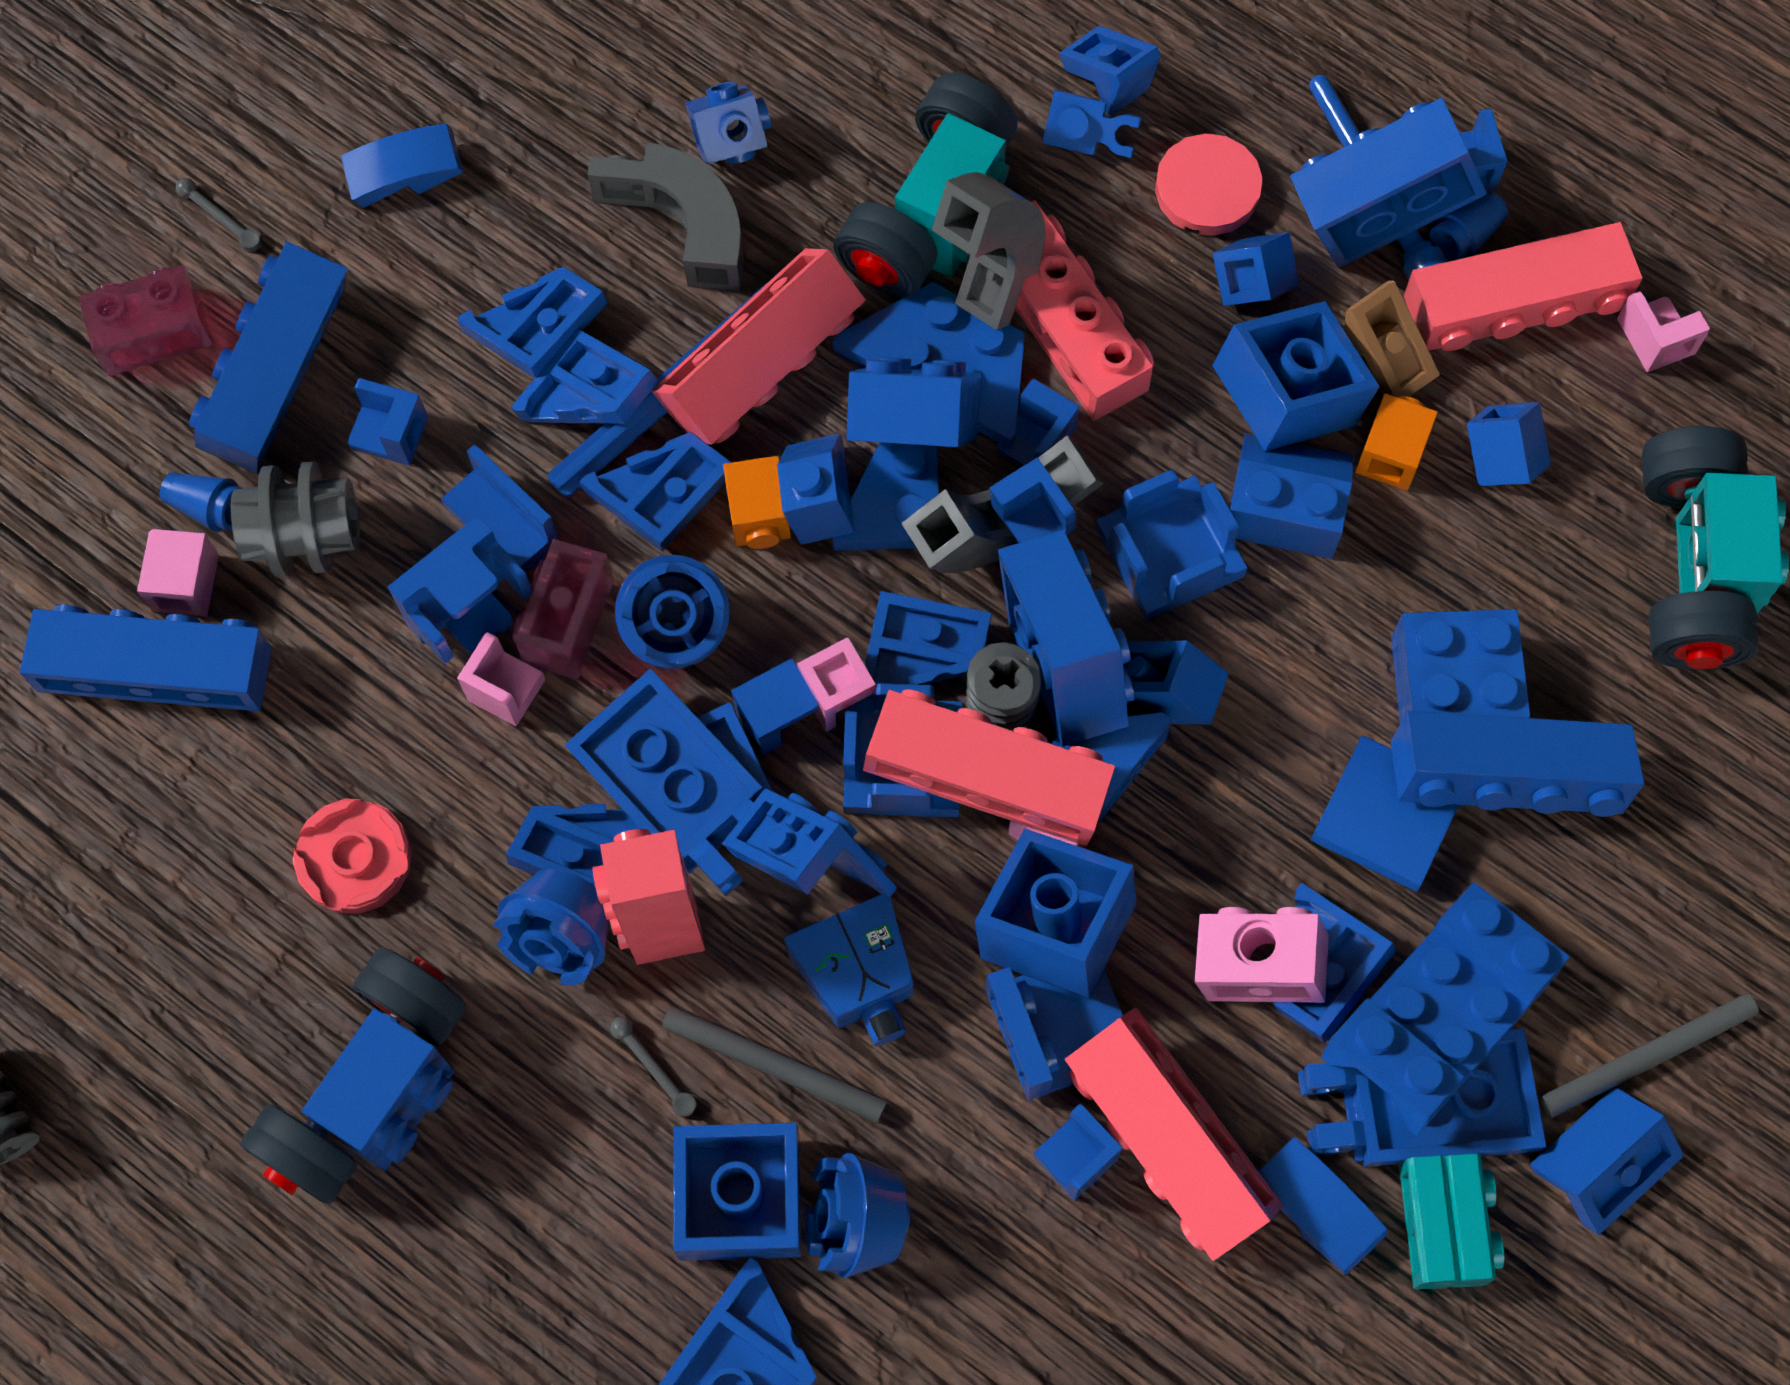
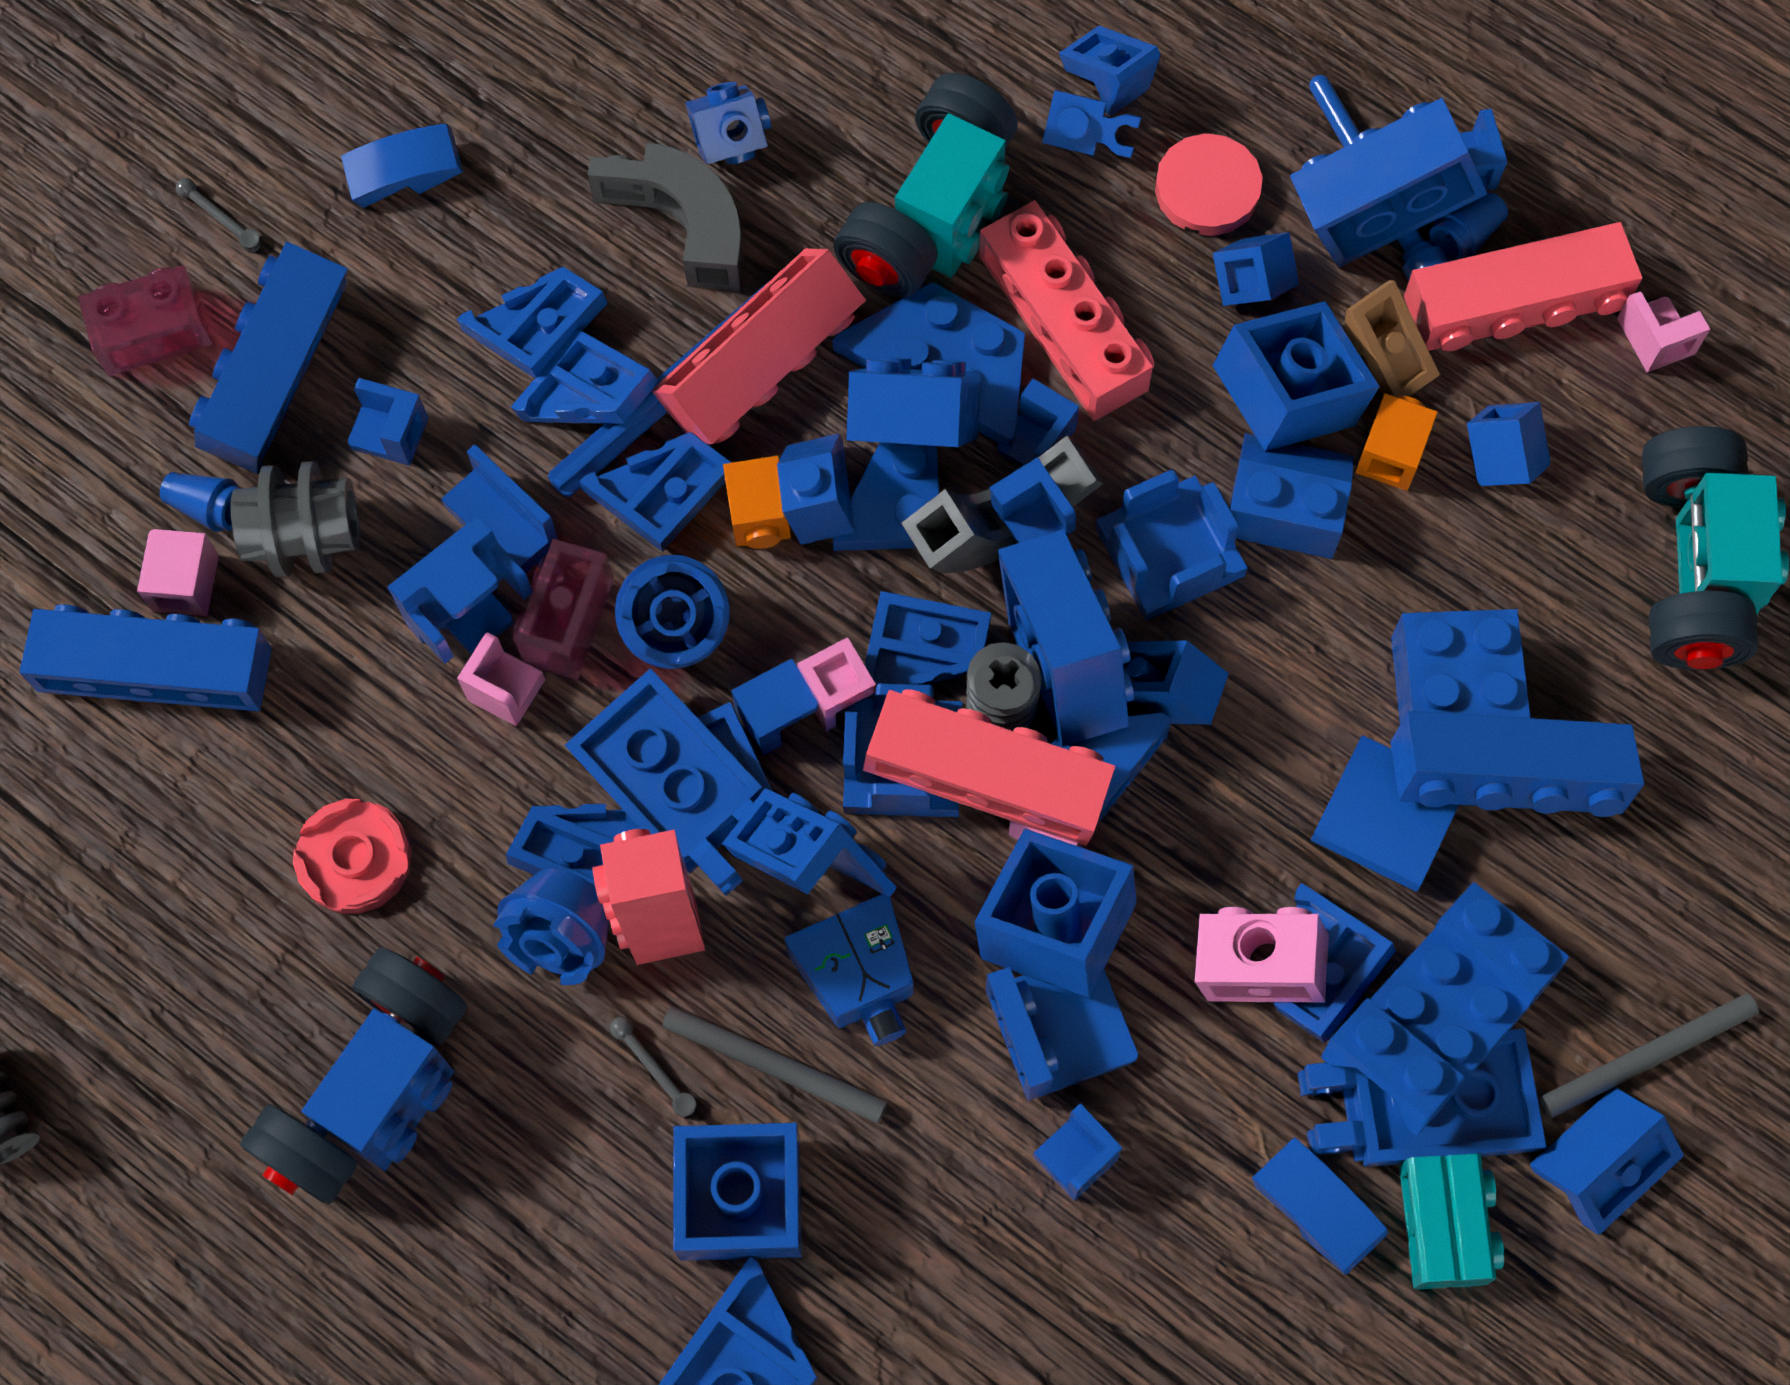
(857, 1216): blue cone -> none
(1003, 241): dark grey arch -> none
(1173, 1135): coral brick -> none

